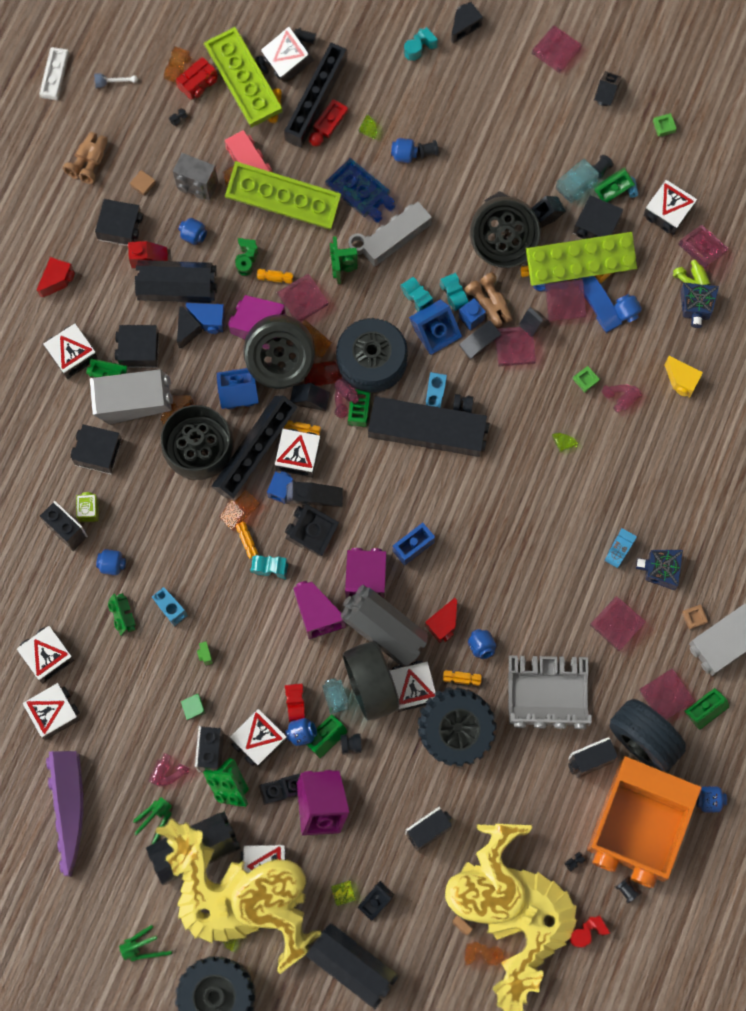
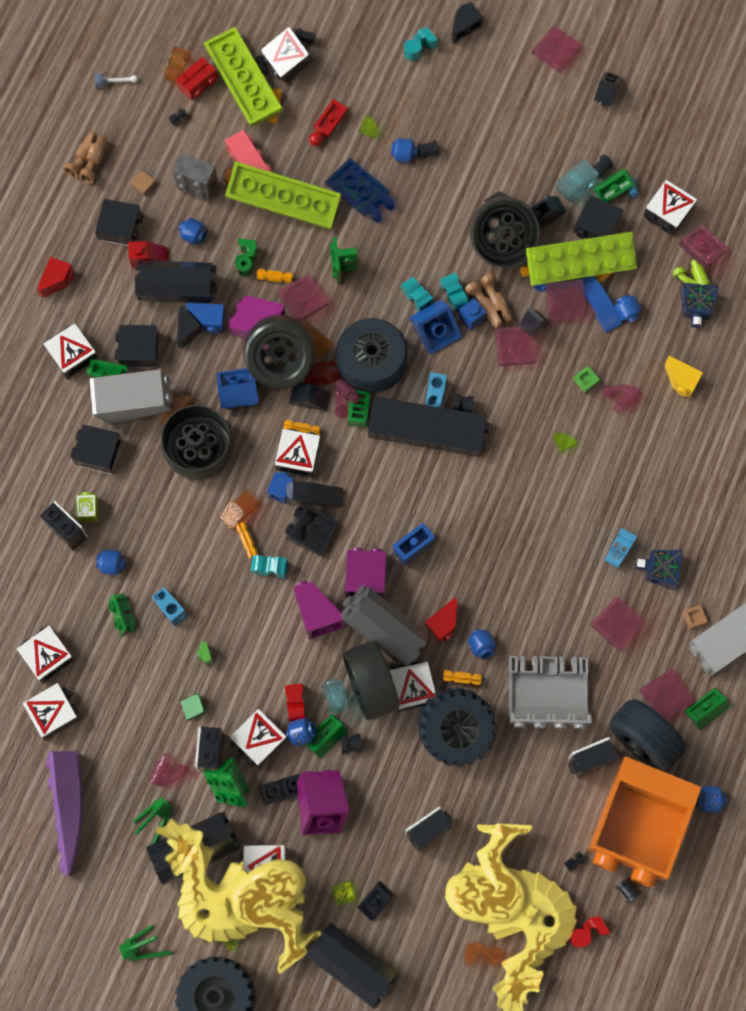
(54, 73): white tile -> none
(254, 446): black brick -> none
(315, 95): black brick -> none
(393, 235): light grey hinge -> none
(461, 925): medium nougat tile -> none
(480, 339): black slope -> none
(664, 125): bright green plate -> none

